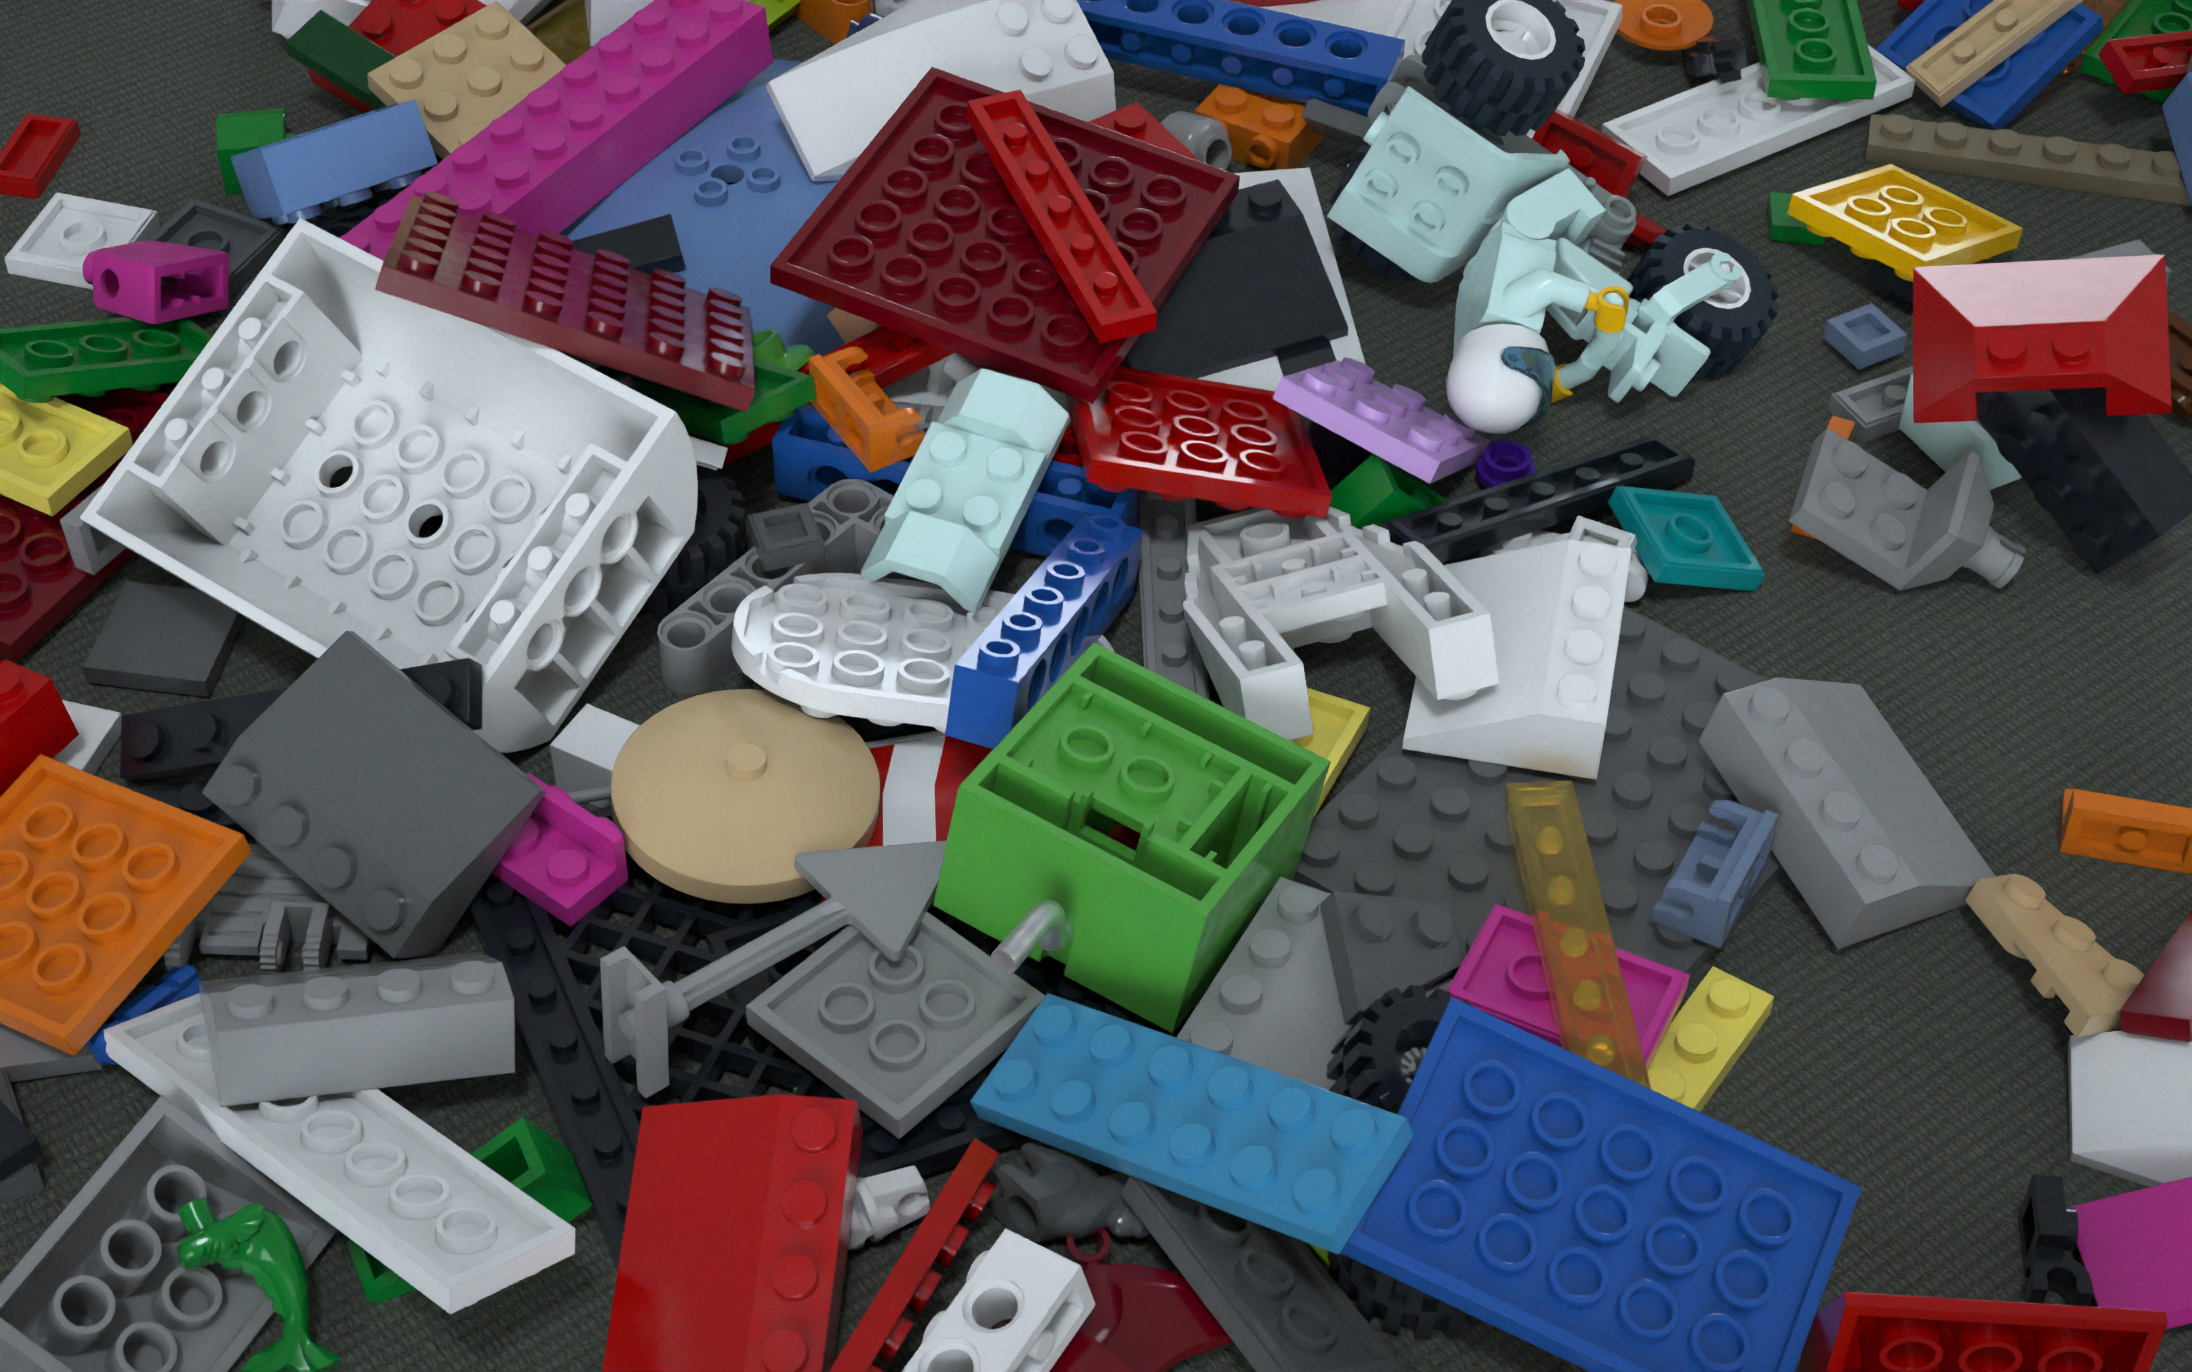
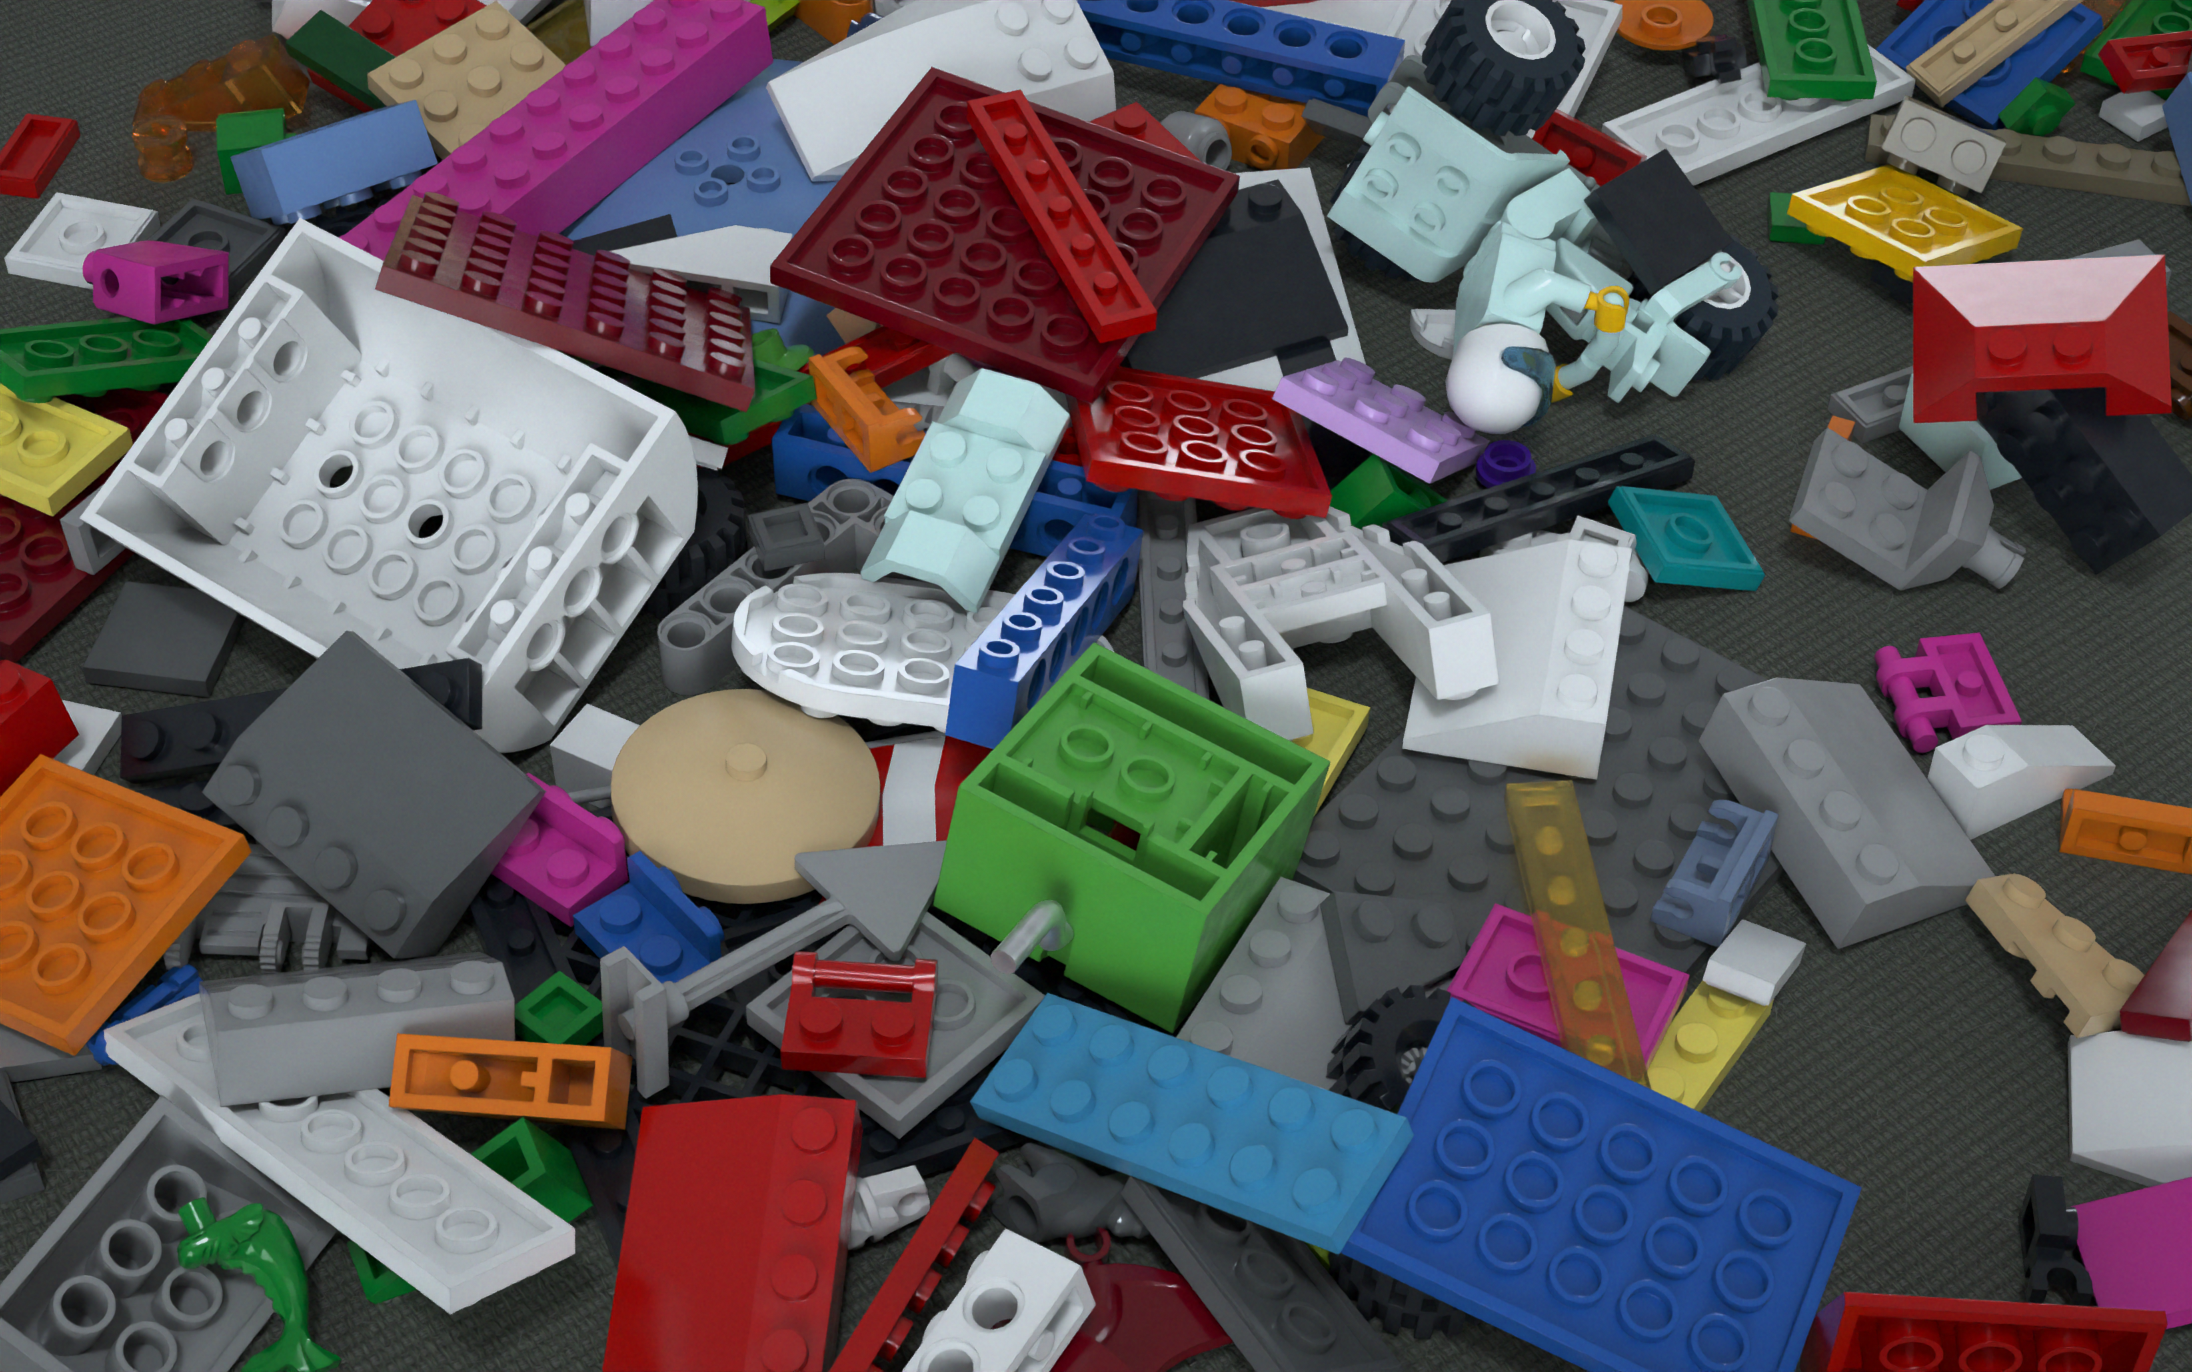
(162, 148): none -> clear orange wheel
(245, 79): none -> clear orange slope
(512, 1080): none -> orange slope
(559, 1013): none -> green plate
(653, 923): none -> blue bracket
(721, 258): none -> white slope
(859, 1033): none -> red plate
(1434, 330): none -> white tile
(1658, 221): none -> black tile
(1754, 962): none -> white tile
(1865, 336): sand blue plate -> none
(1943, 145): none -> dark tan brick
(1962, 683): none -> dark pink plate
(2012, 771): none -> white slope
(2037, 108): none -> green plate
(2135, 114): none -> white tile

